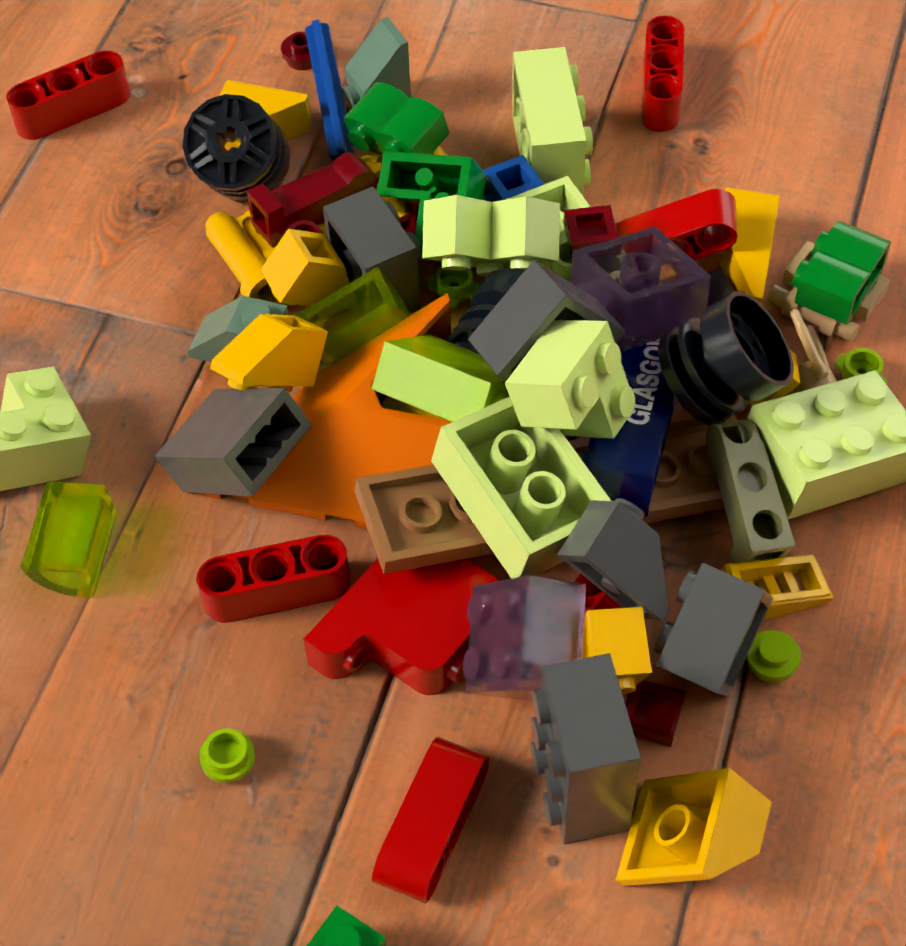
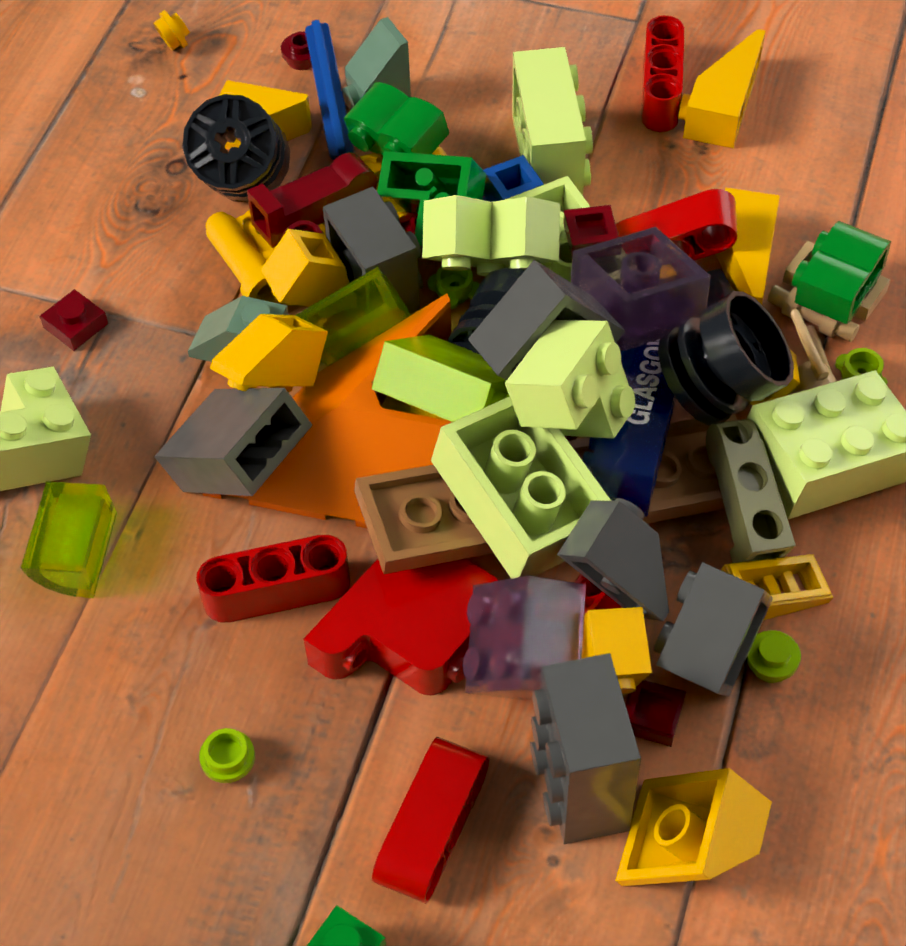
(68, 94): red beam -> none
(74, 319): none -> dark red plate
(172, 30): none -> yellow plate
(722, 94): none -> yellow slope

